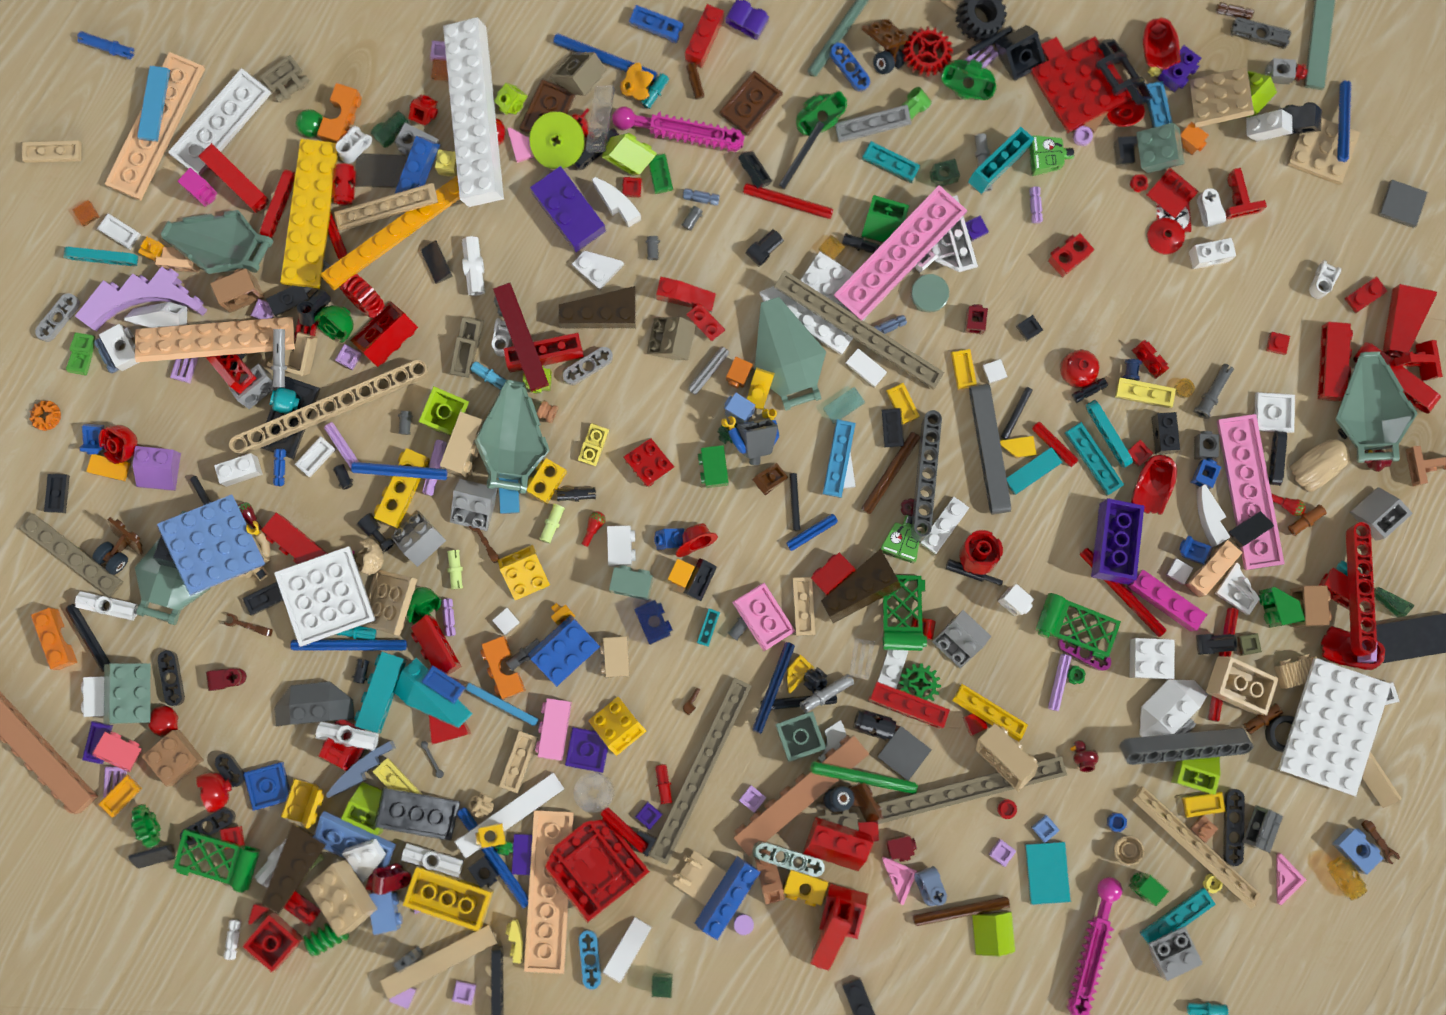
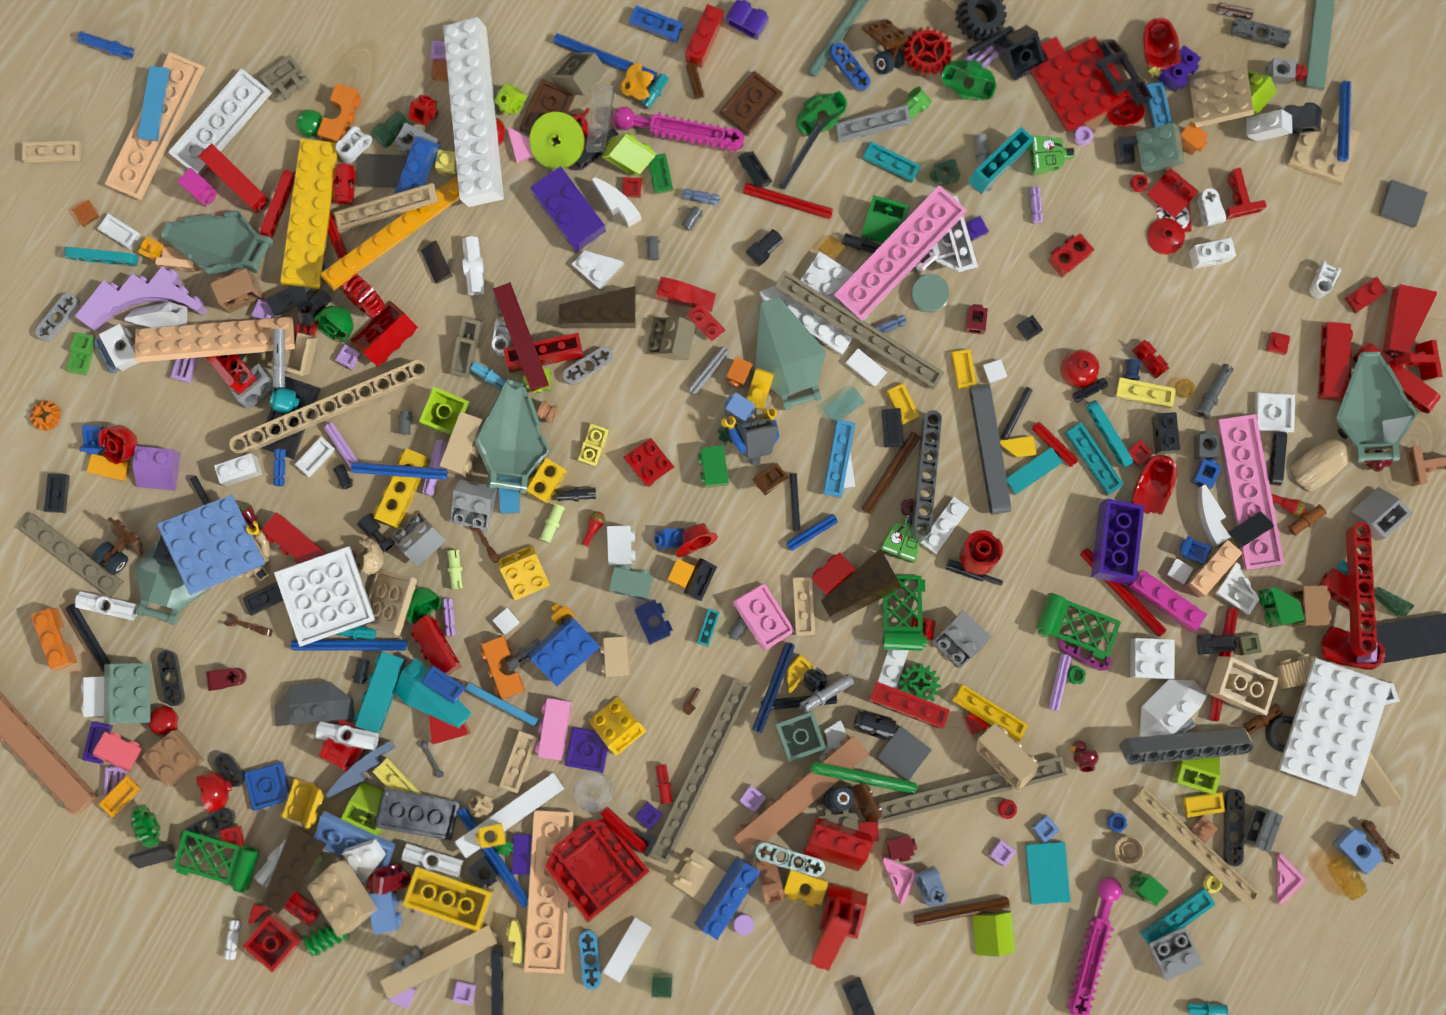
(1016, 600): white brick -> none

